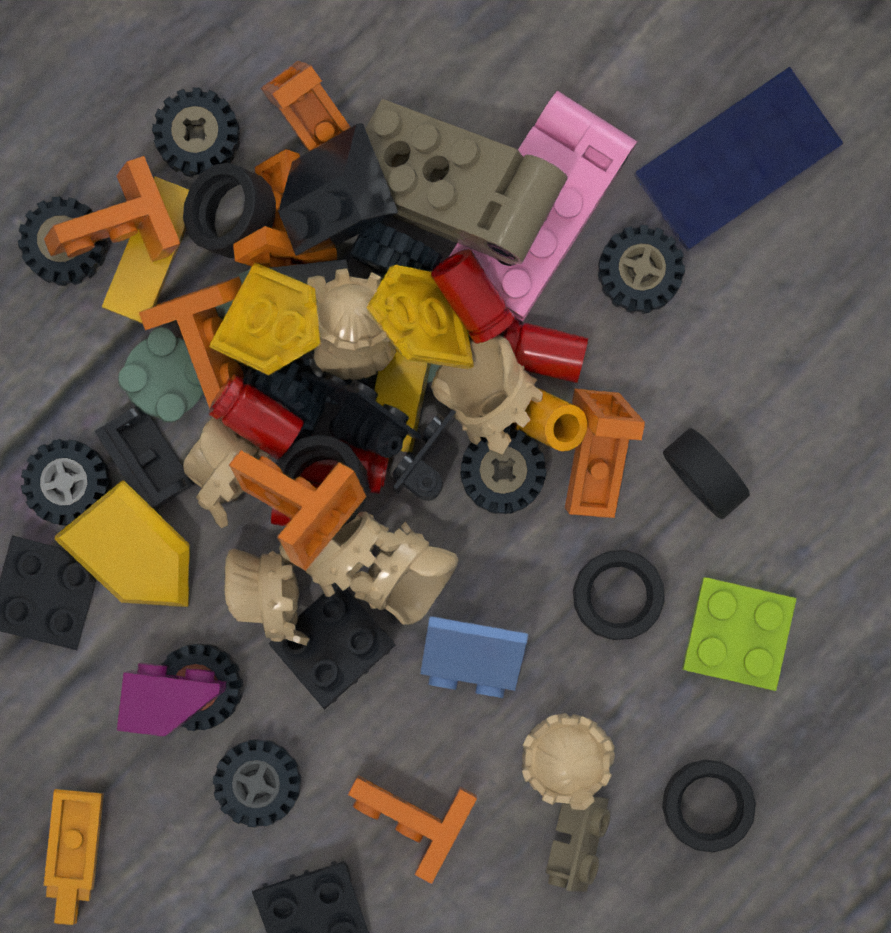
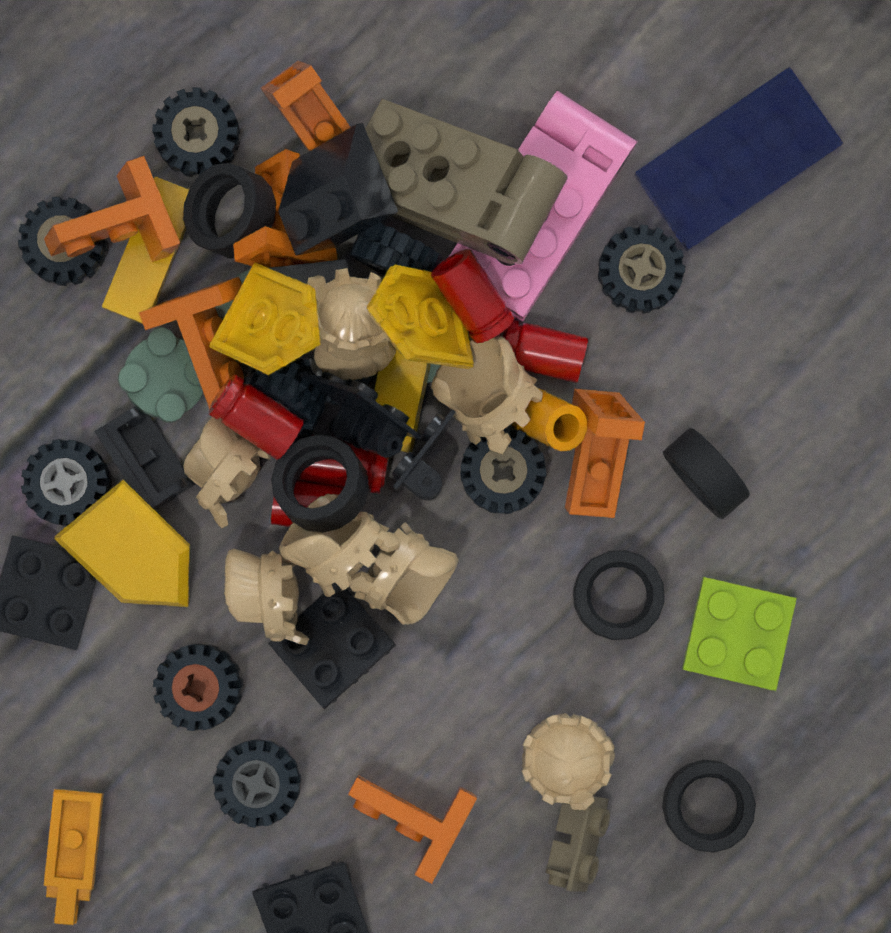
(163, 702): magenta slope -> none
(314, 512): orange bracket -> none
(472, 655): medium blue slope -> none

